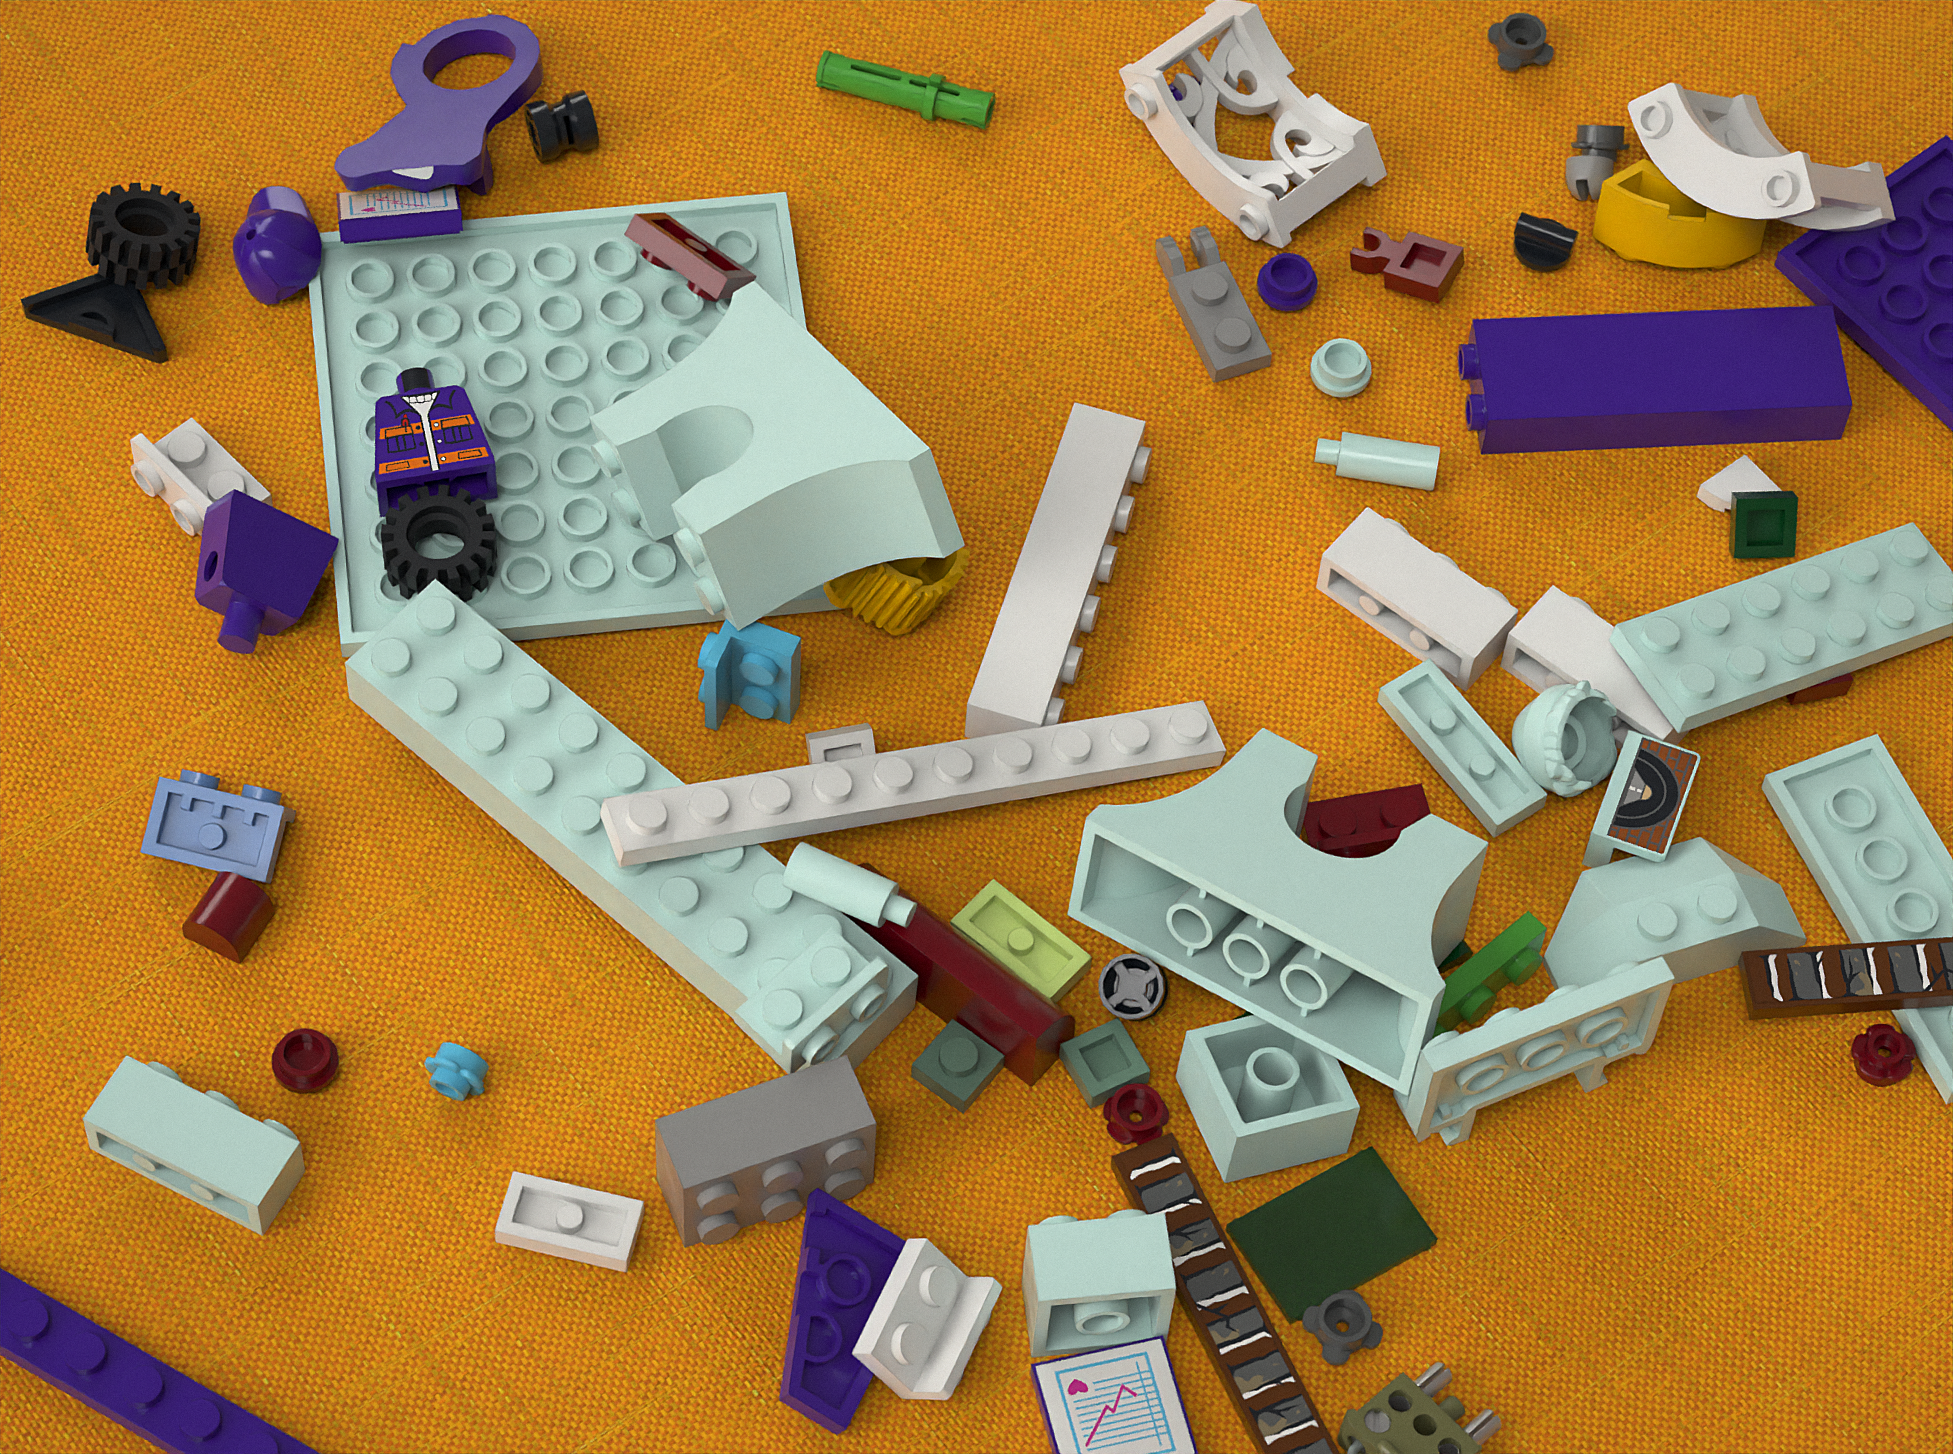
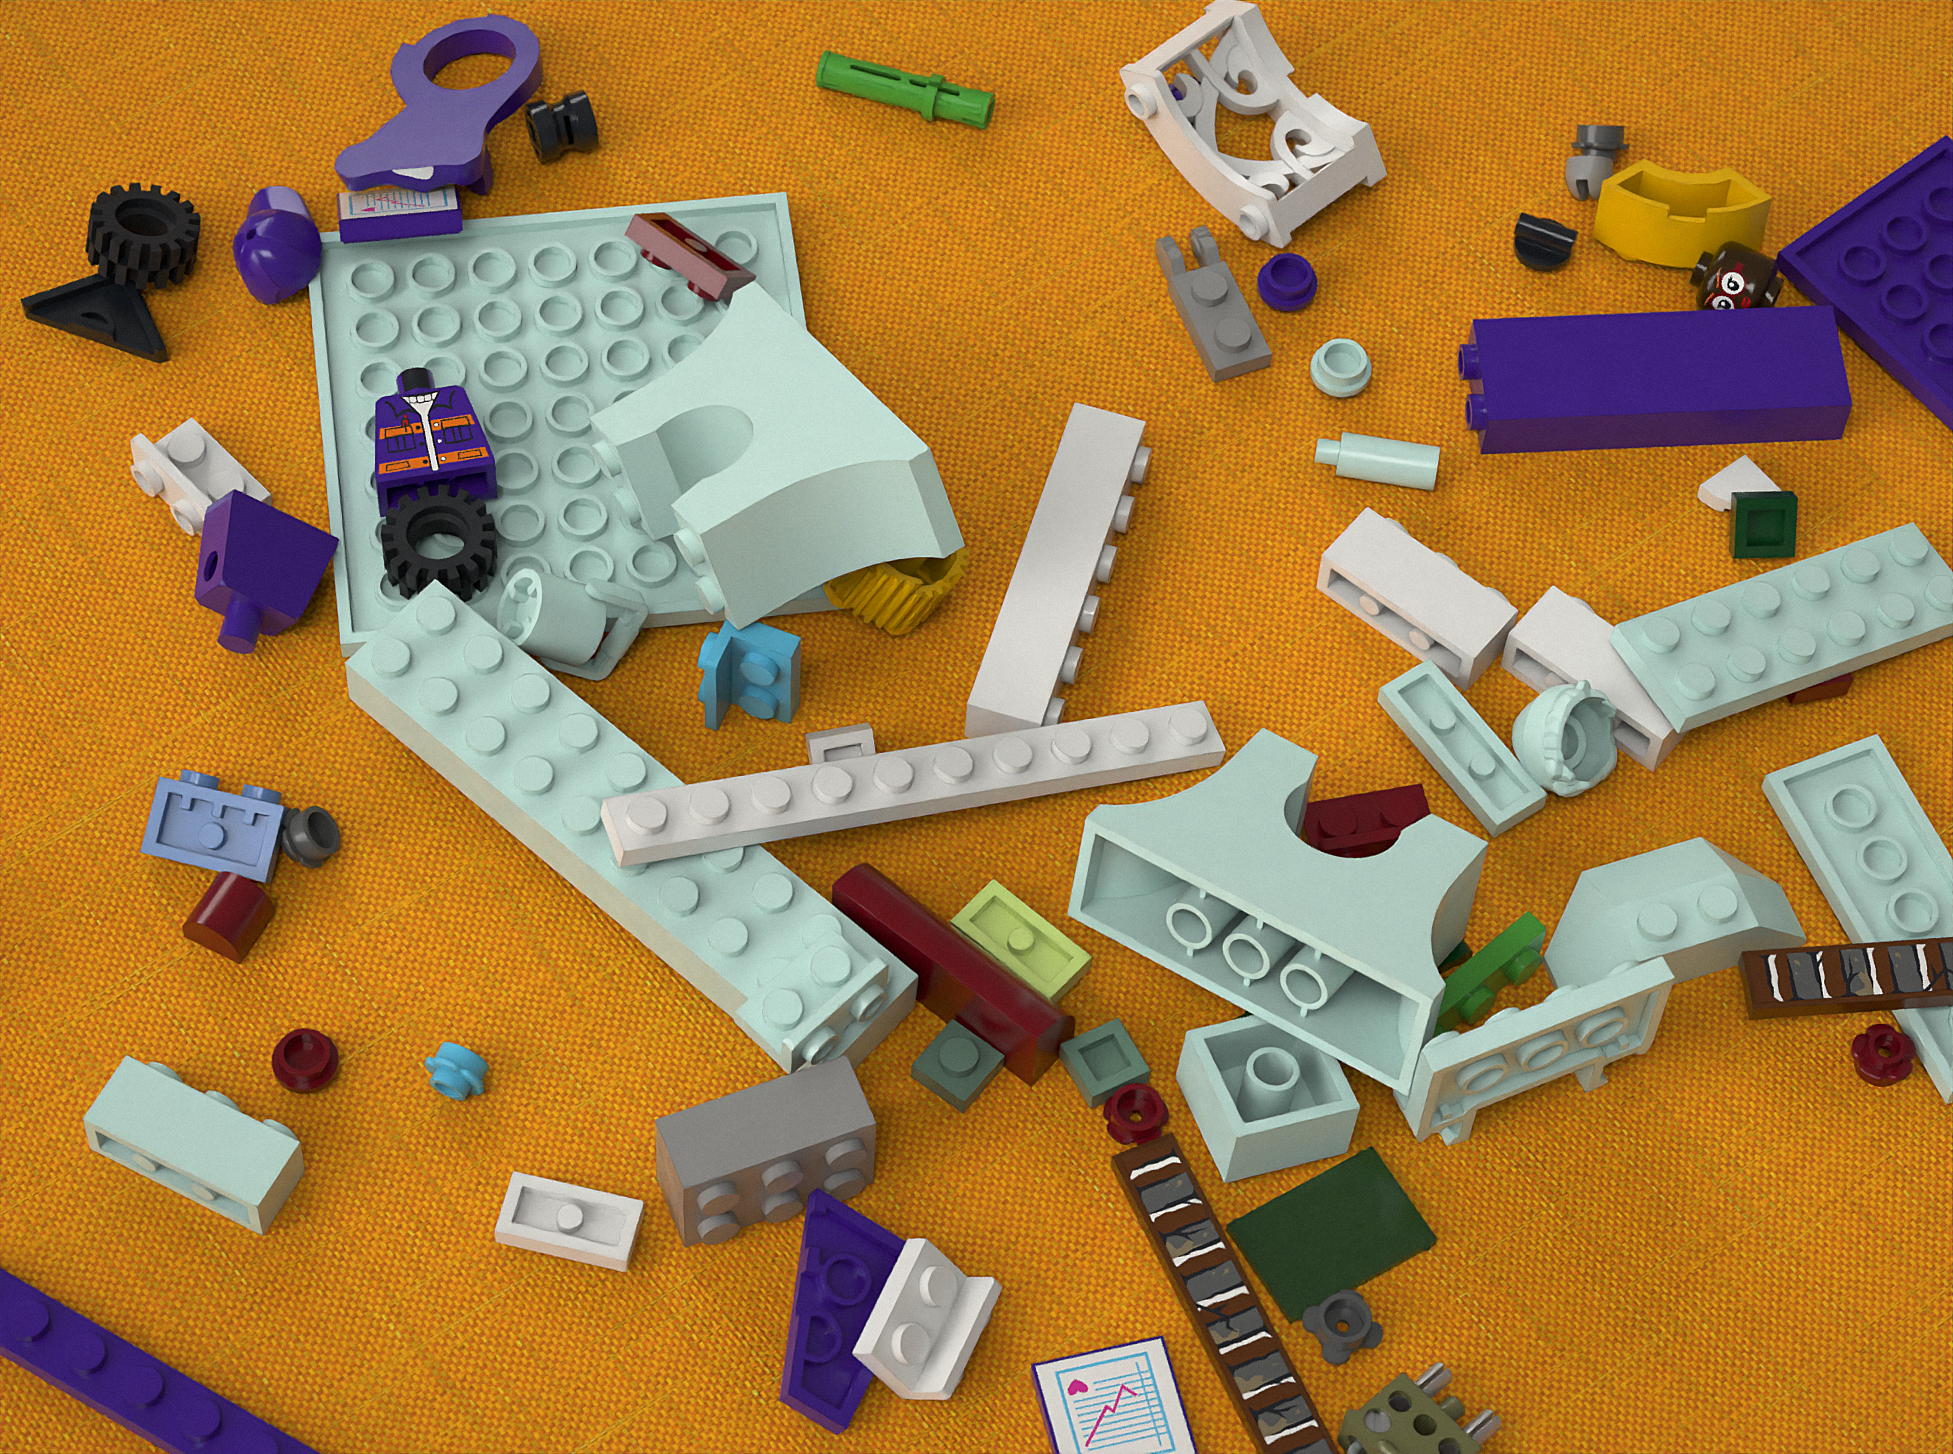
(309, 836): none -> dark grey plate
(567, 620): none -> light aqua piece
(846, 887): light aqua cylinder -> none
(1097, 1282): light aqua brick -> none
(1127, 980): wheel -> none
(1414, 267): dark red plate -> none
(1517, 30): dark grey plate -> none
(1642, 800): panel -> none
(1734, 164): white fence -> none
(1736, 279): none -> dark brown head

